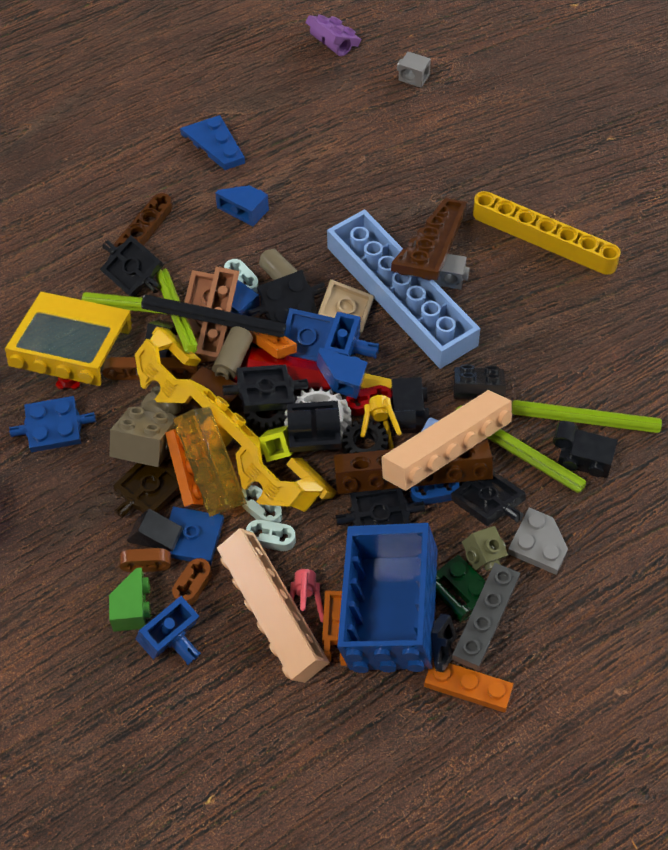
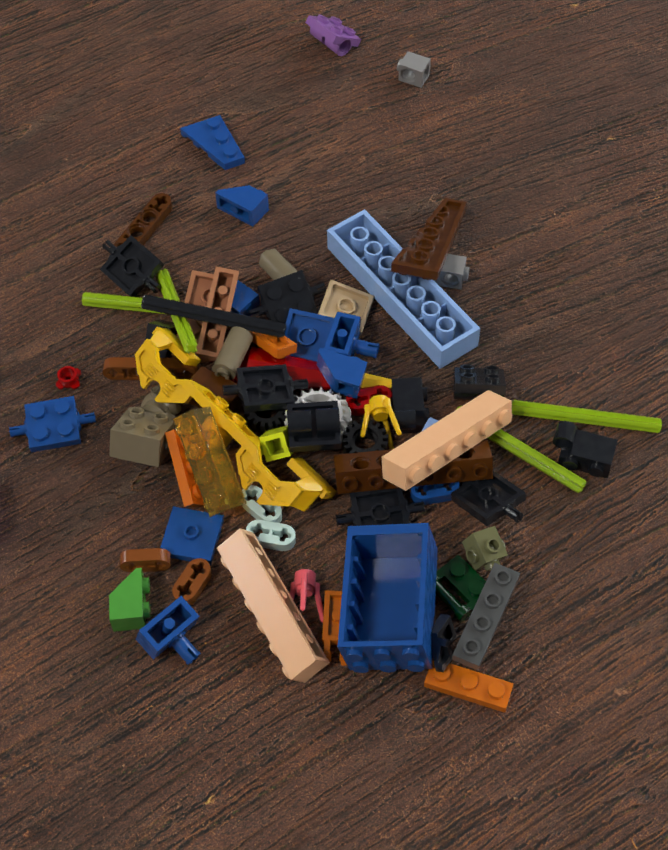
(66, 337): yellow panel -> none
(147, 487): dark brown plate -> none
(155, 531): black slope -> none
(245, 273): light aqua beam -> none
(539, 542): light grey plate -> none
(546, 232): yellow beam -> none

